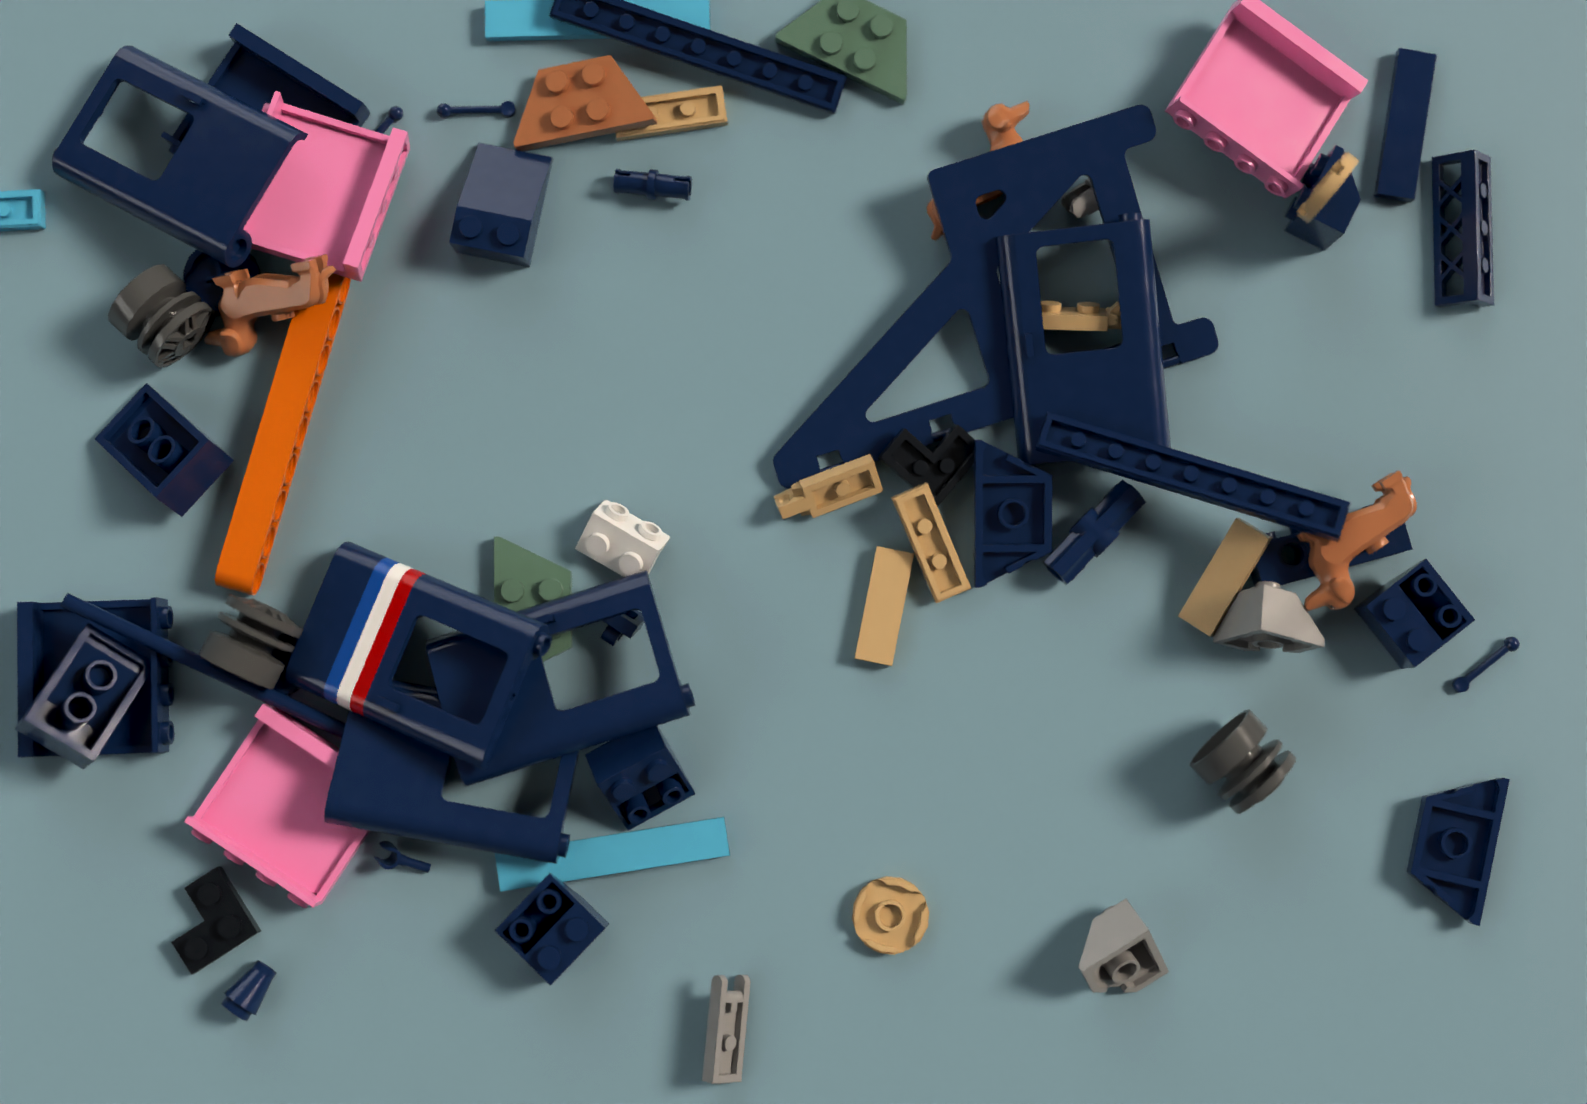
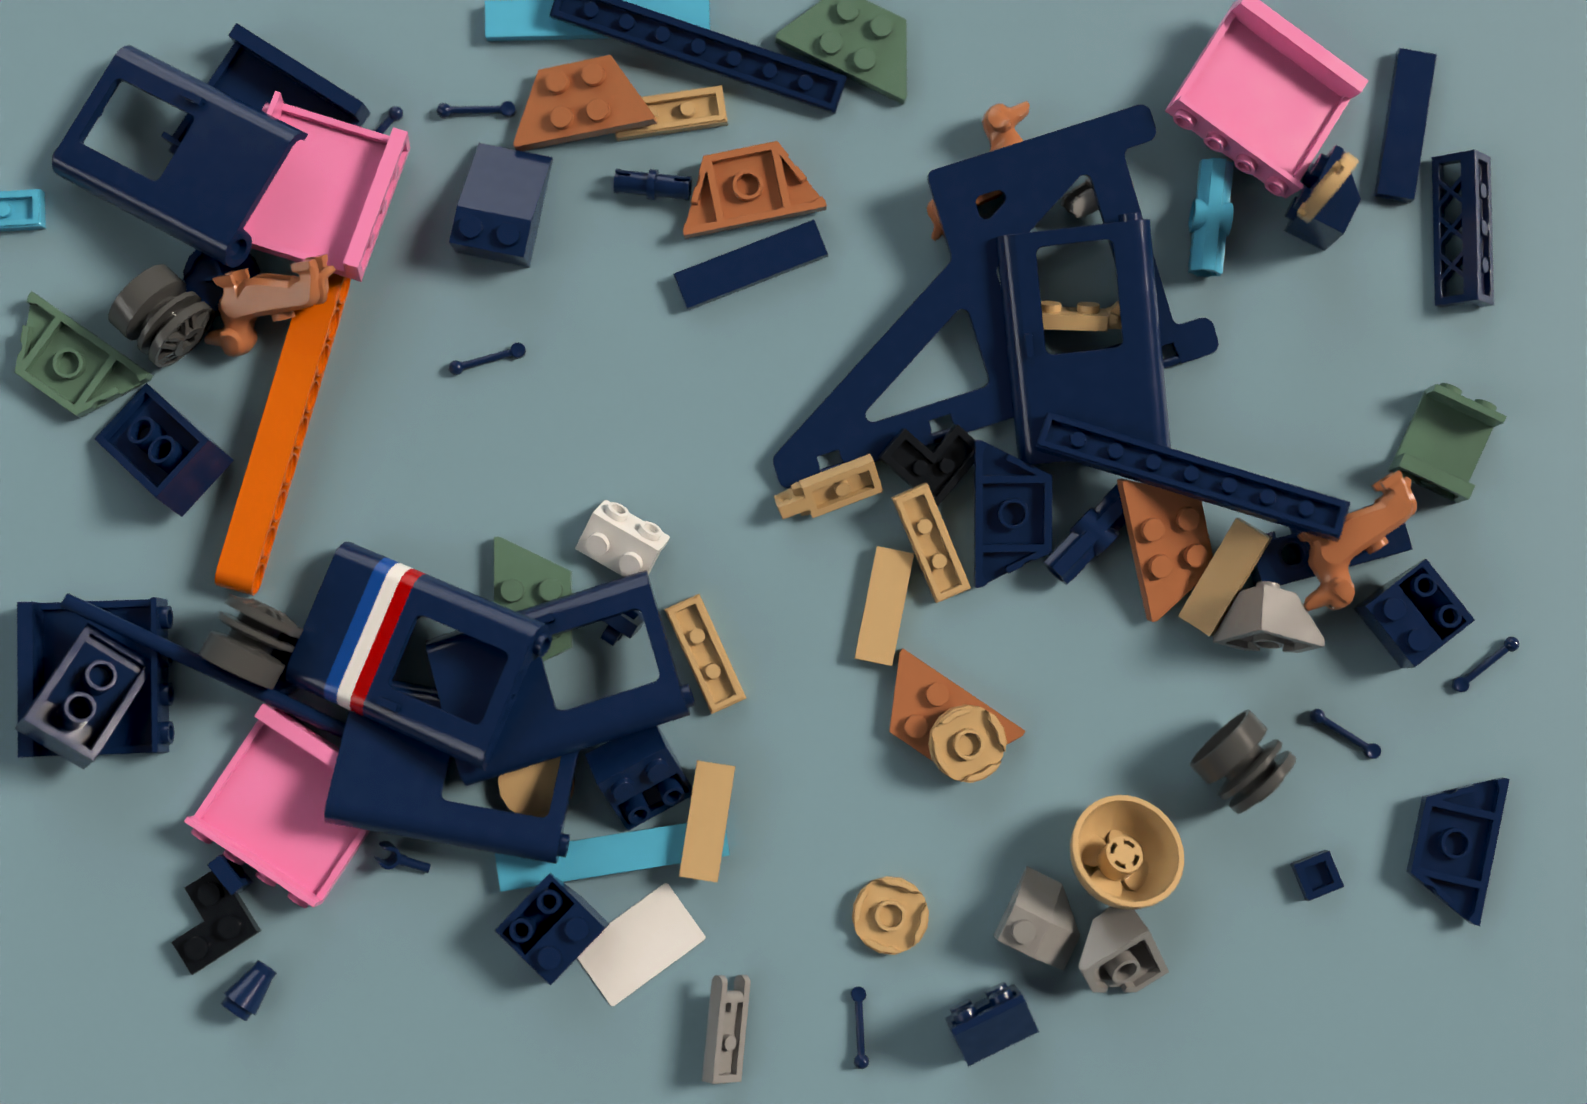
(72, 361): none -> sand green wing
(230, 874): none -> dark blue tile
(517, 351): none -> dark blue hinge
(531, 788): none -> tan tile
(640, 944): none -> white sticker
(705, 653): none -> tan tile
(707, 821): none -> tan tile
(749, 189): none -> nougat wing
(751, 265): none -> dark blue tile
(858, 994): none -> dark blue hinge
(923, 696): none -> nougat wing
(967, 743): none -> tan tile
(991, 1022): none -> dark blue slope
(1039, 920): none -> light grey slope
(1134, 837): none -> tan piece
(1166, 543): none -> nougat wing
(1211, 217): none -> medium azure piece
(1317, 875): none -> dark blue tile
(1370, 750): none -> dark blue hinge
(1446, 441): none -> sand green panel

